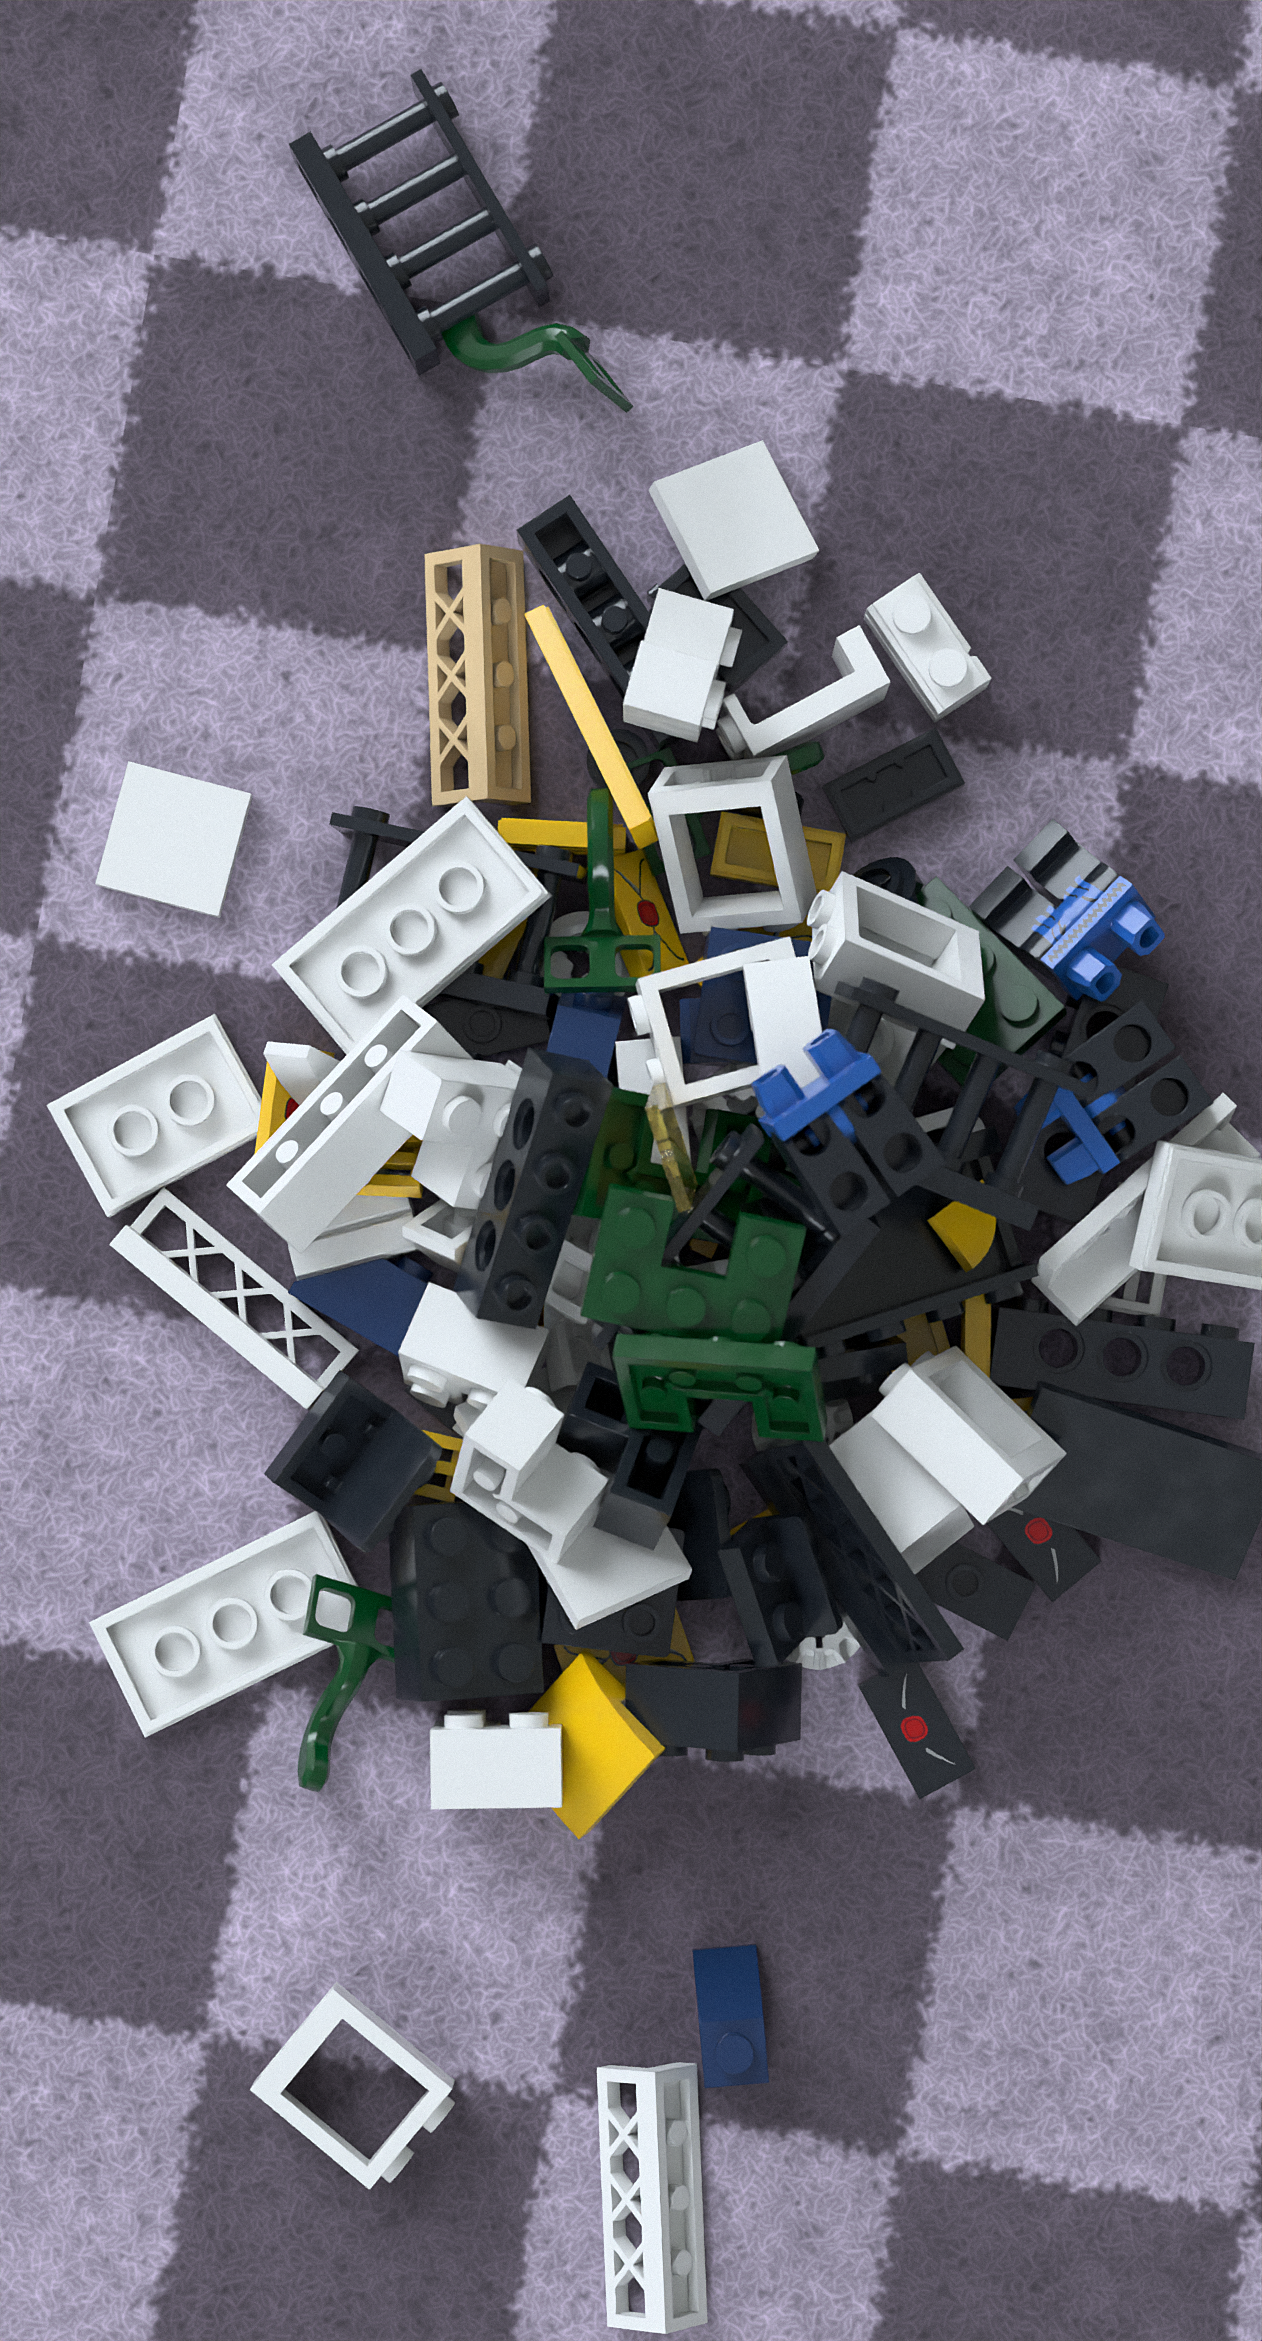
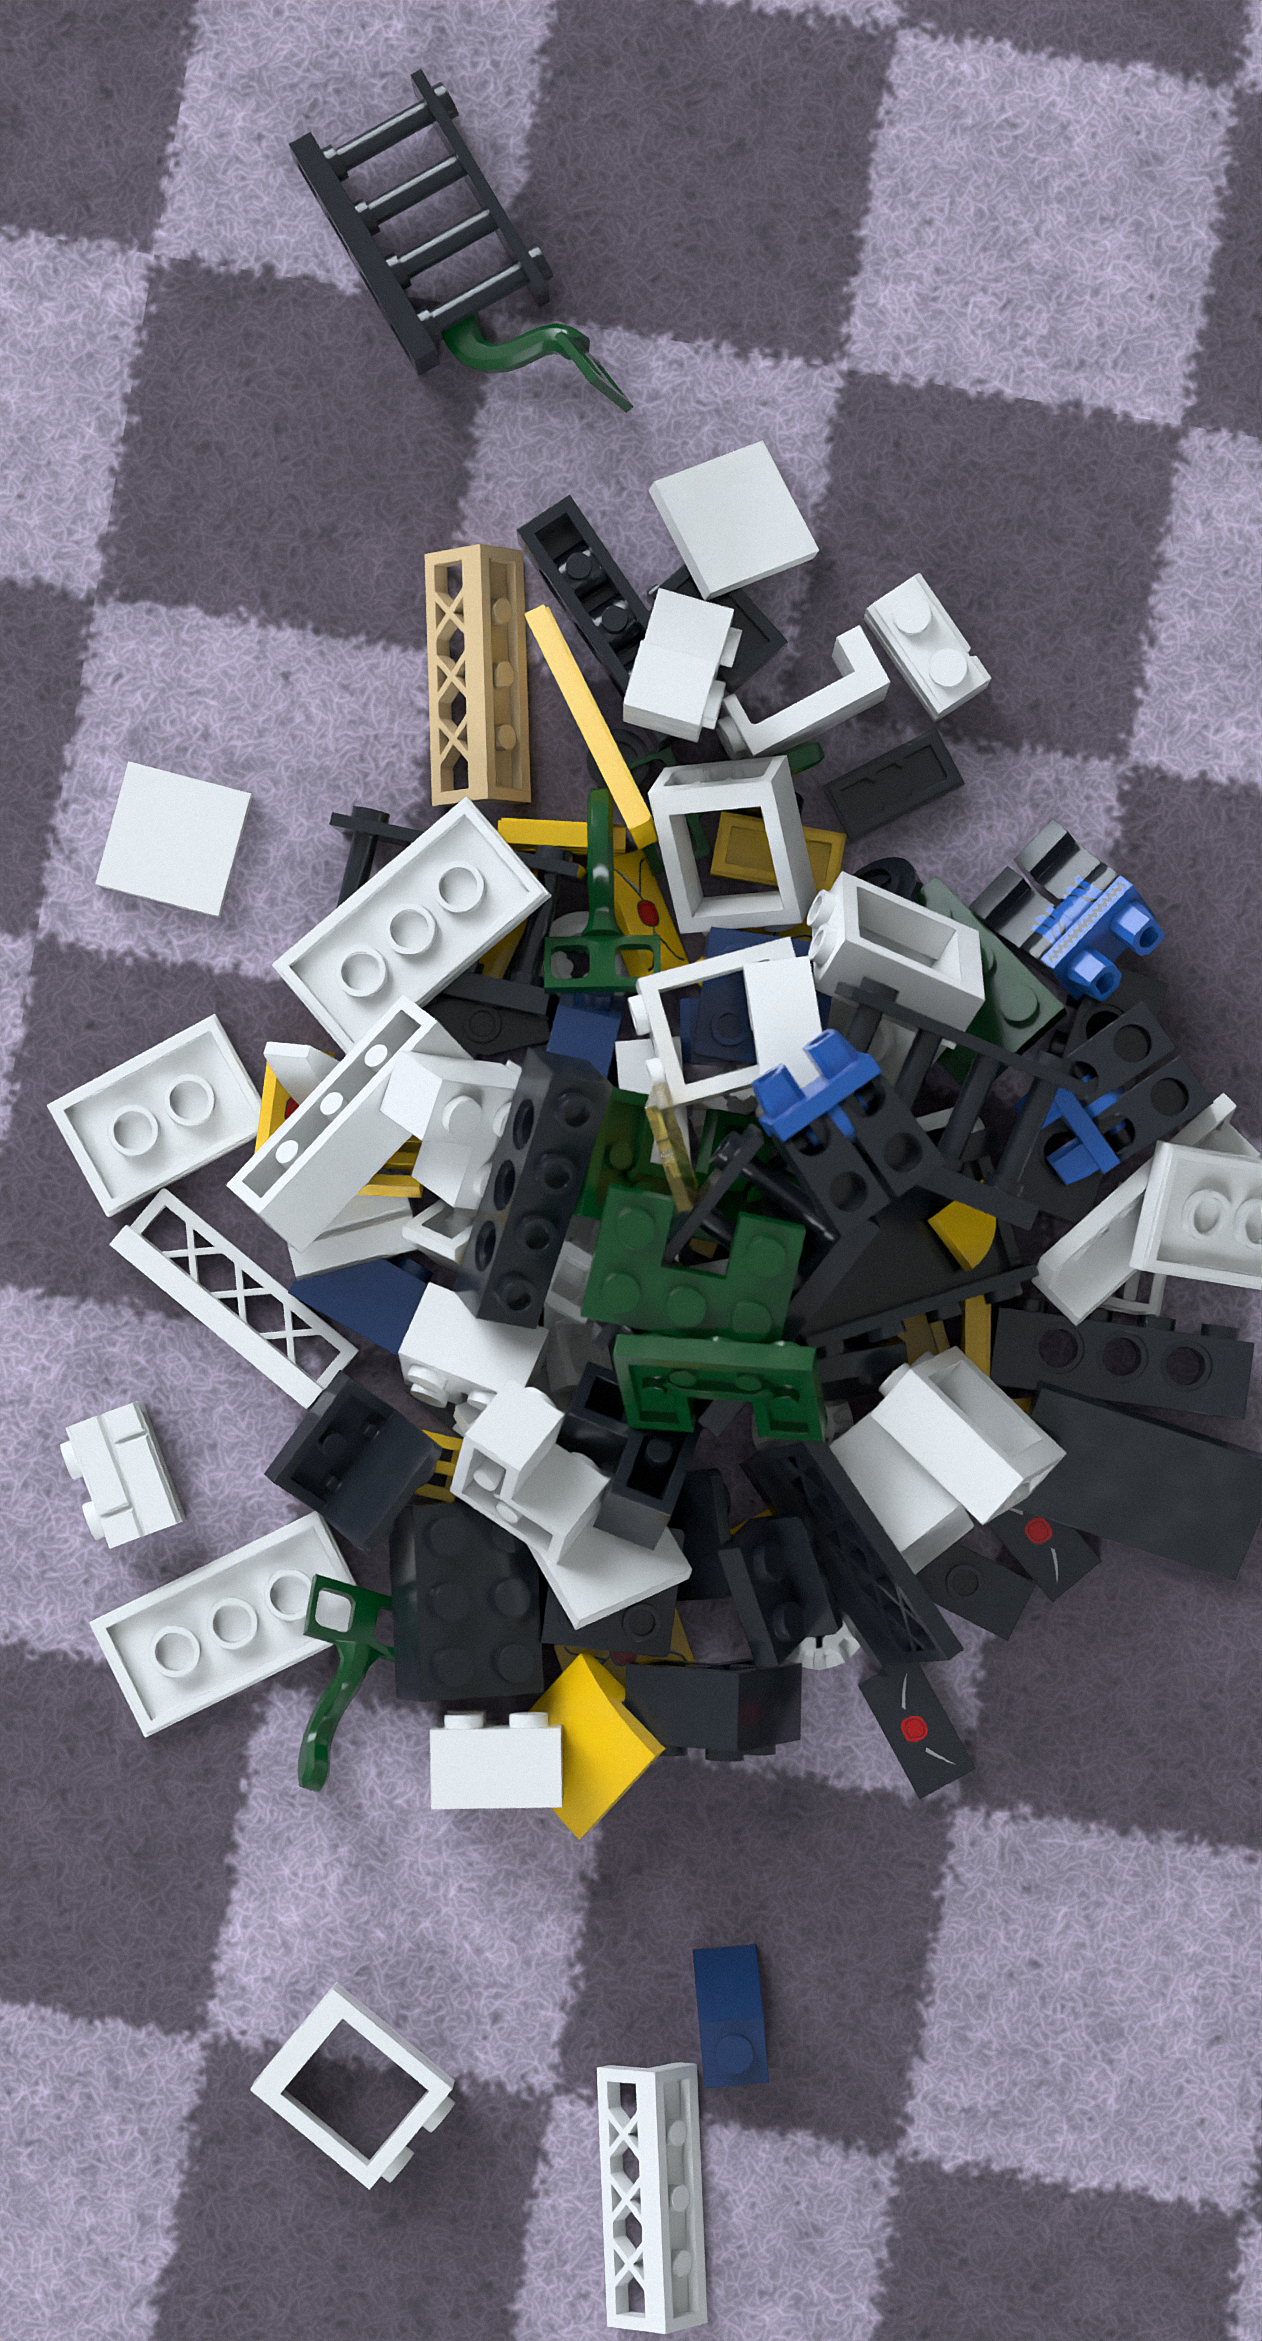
(123, 1475): none -> white brick

